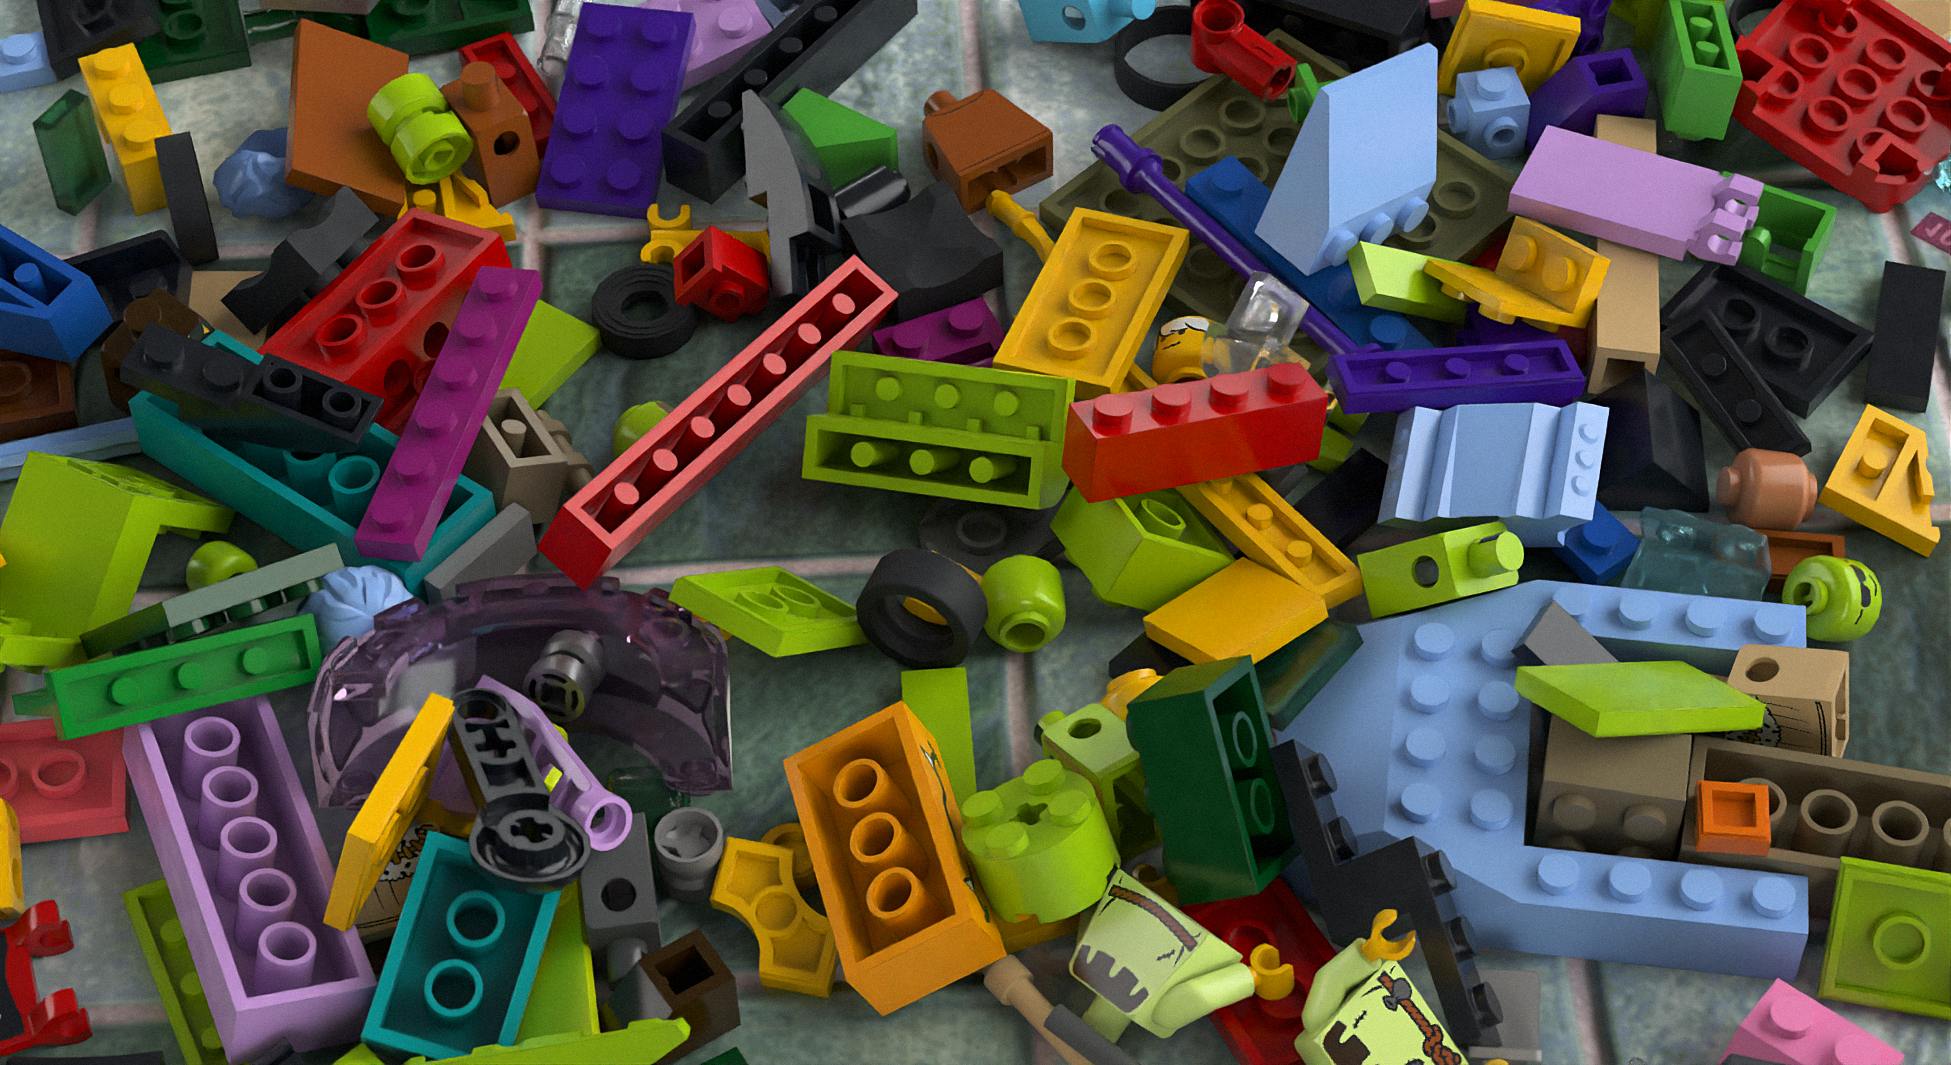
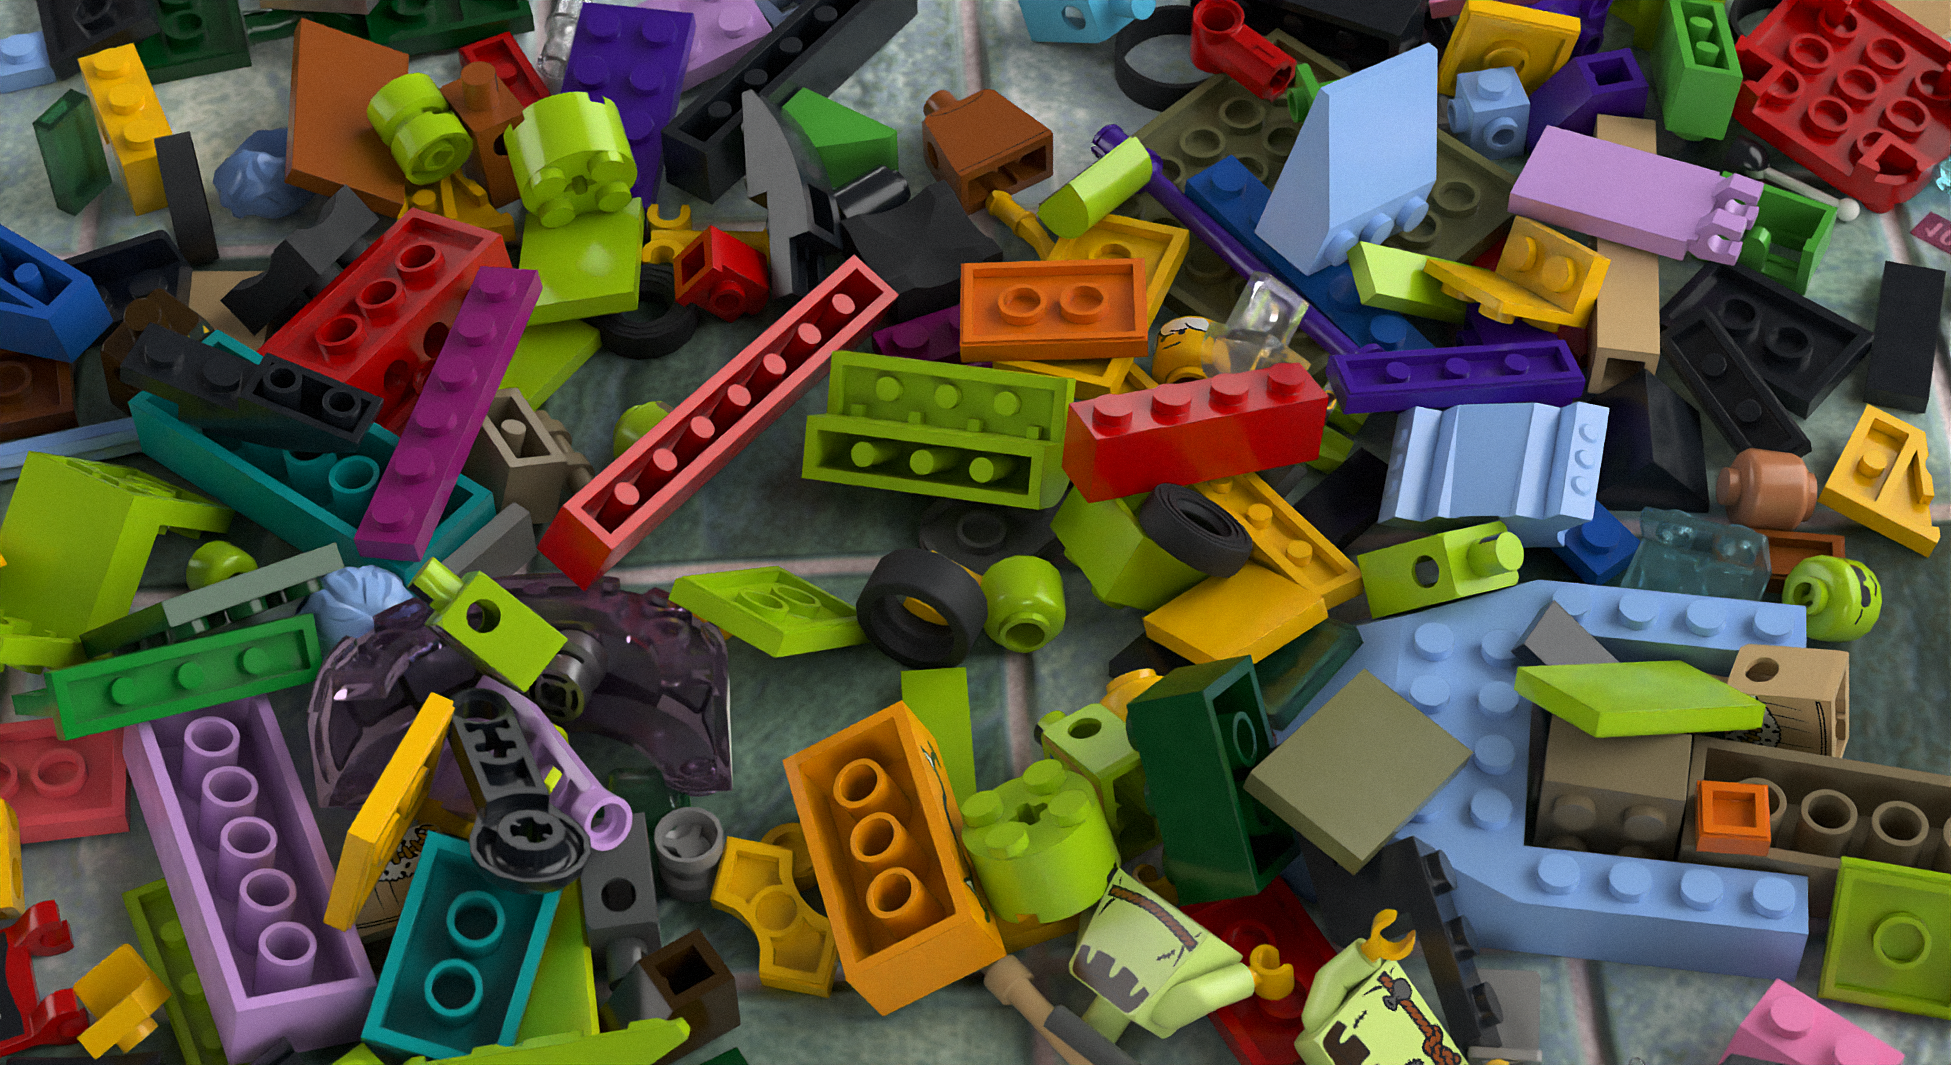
(122, 997): none -> yellow bracket
(511, 641): none -> lime torso
(571, 158): none -> lime brick
(585, 265): none -> lime tile
(1053, 310): none -> orange tile
(1097, 190): none -> lime brick
(1195, 530): none -> black tyre
(1358, 771): none -> olive tile
(1752, 161): none -> hinge

